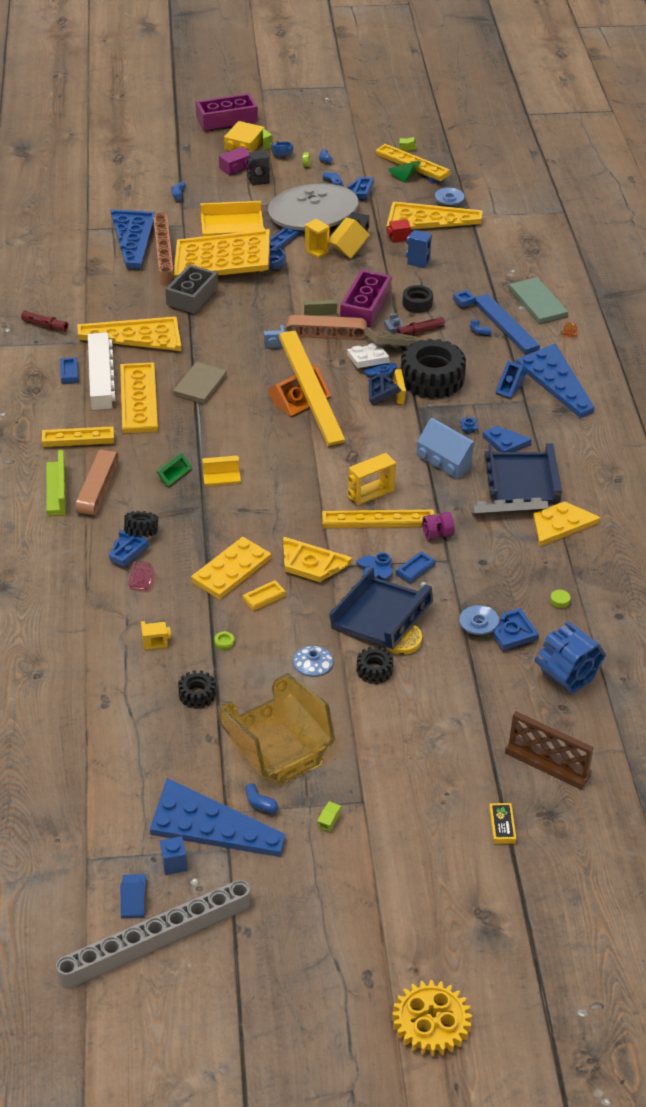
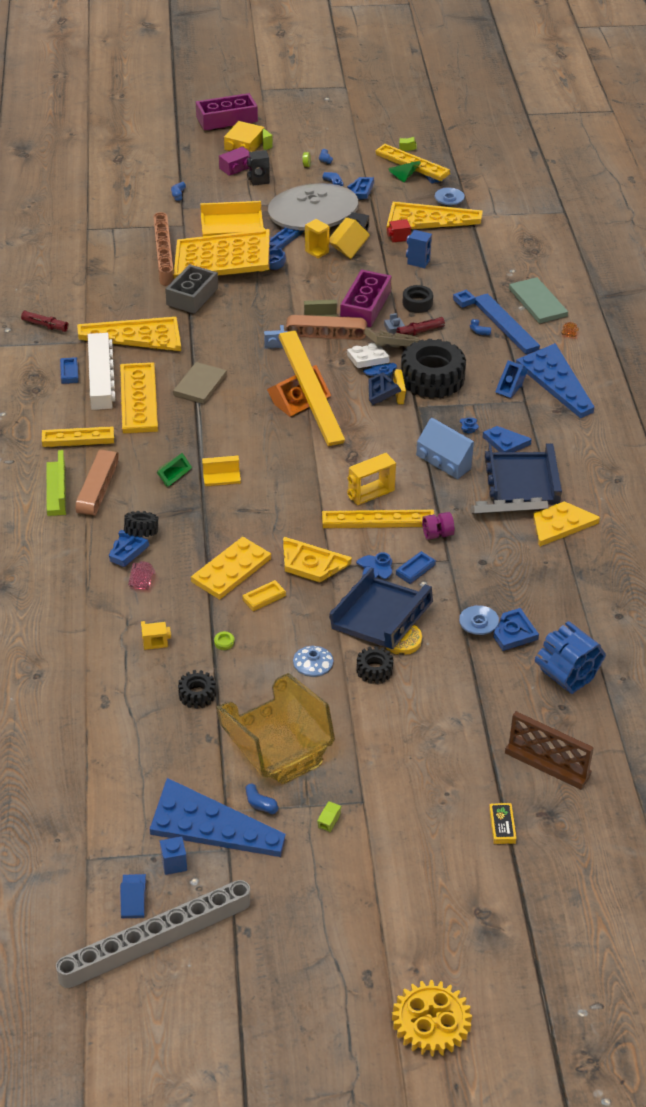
(133, 234): blue wing -> none
(282, 149): blue hair -> none
(560, 598): lime tile -> none

